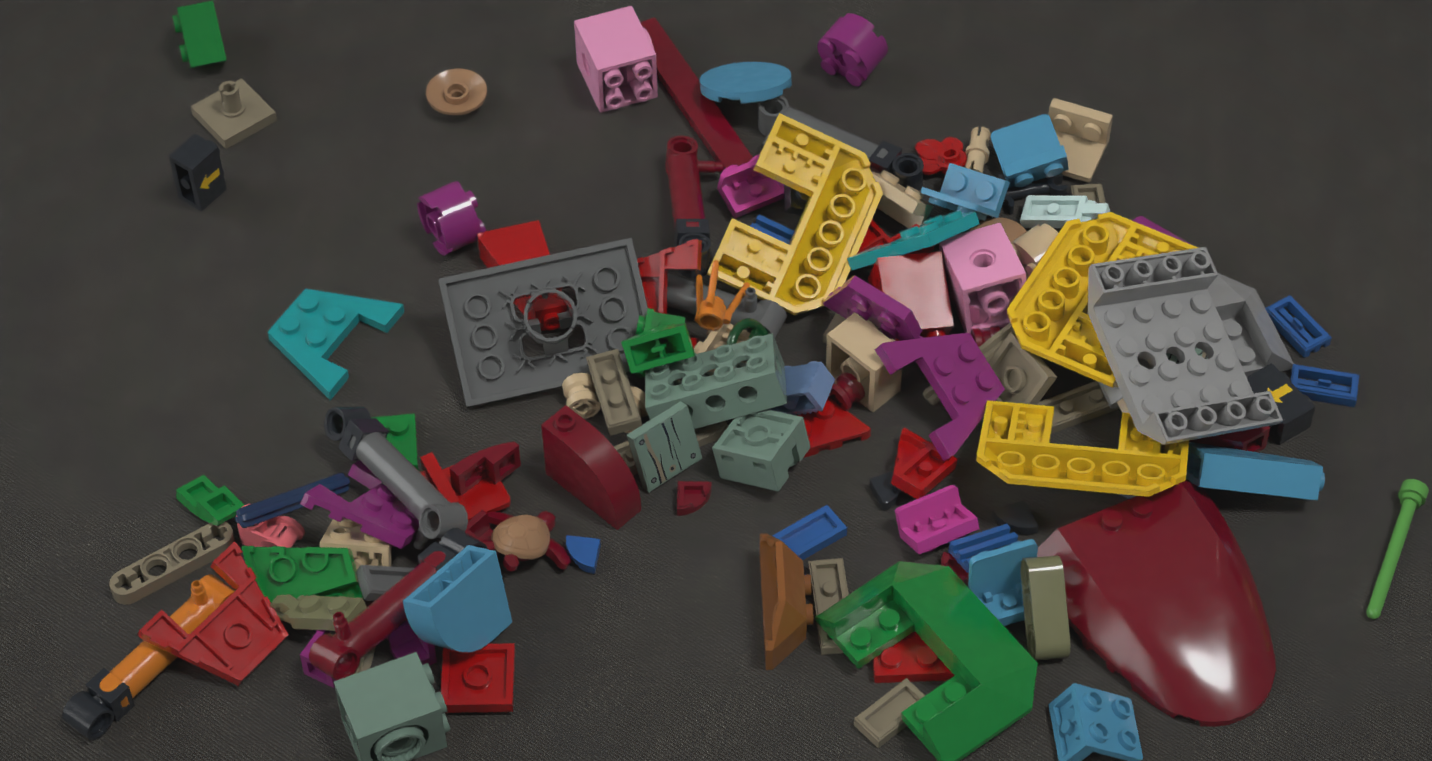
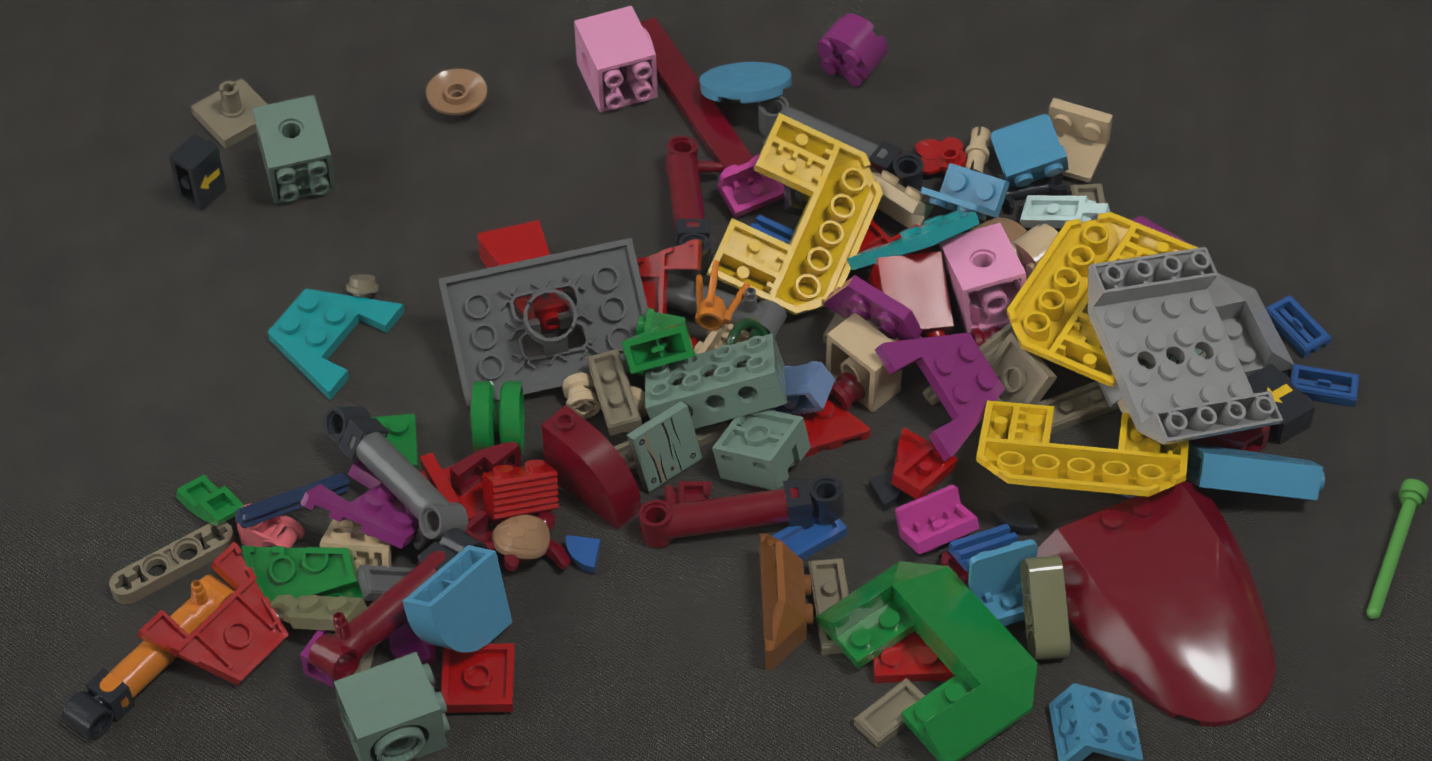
(200, 34): green brick -> none
(294, 149): none -> sand green brick
(362, 285): none -> dark tan plate
(450, 217): magenta brick -> none
(495, 417): none -> green wheel
(520, 490): none -> red brick
(794, 504): none -> dark red piece

